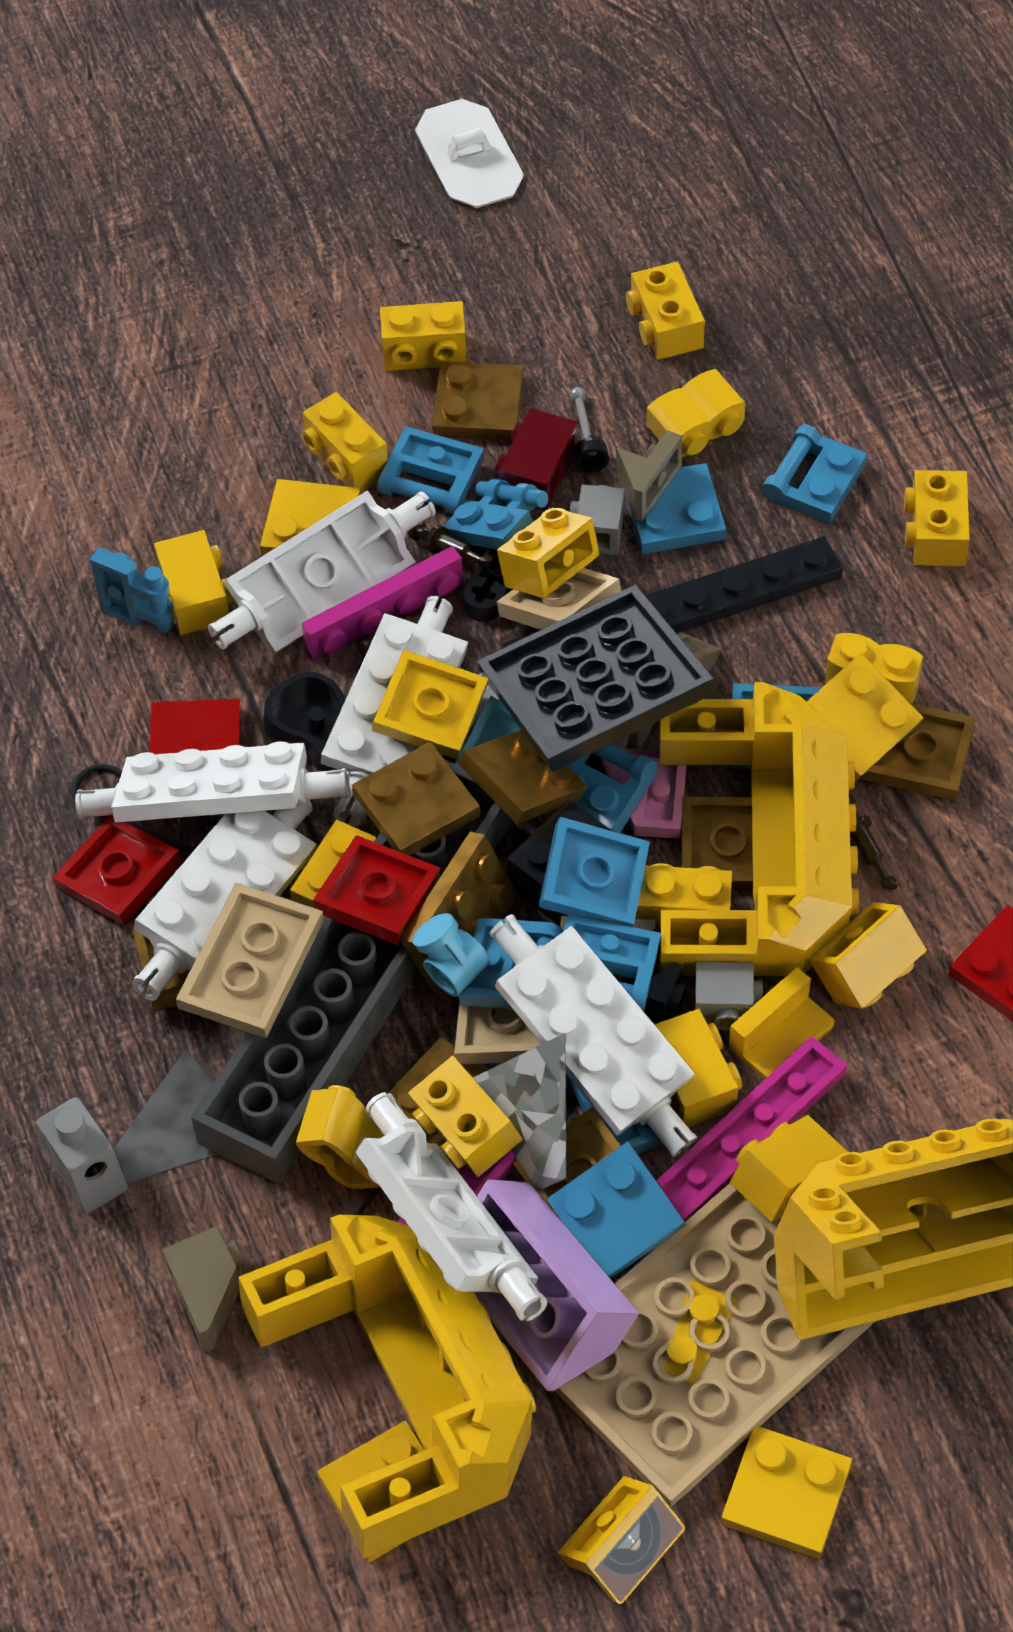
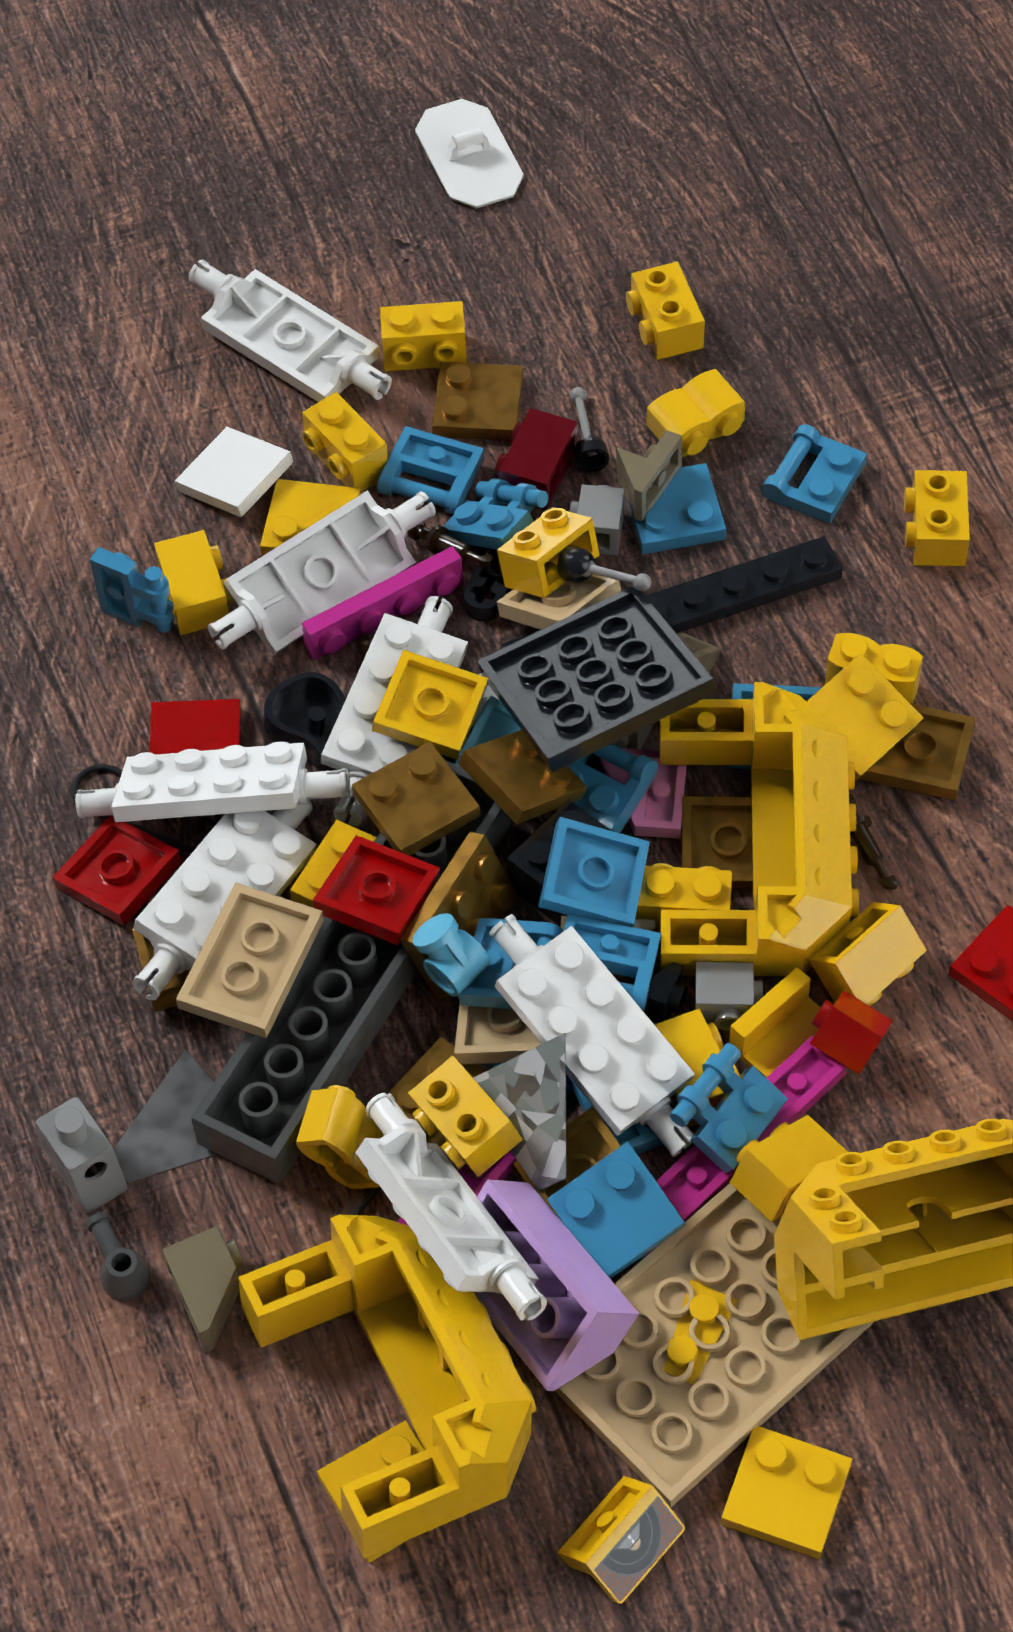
(118, 1285): none -> dark grey bar
(234, 471): none -> white tile
(288, 334): none -> white plate
(579, 565): none -> hinge
(740, 1115): none -> dark azure plate
(849, 1030): none -> red brick

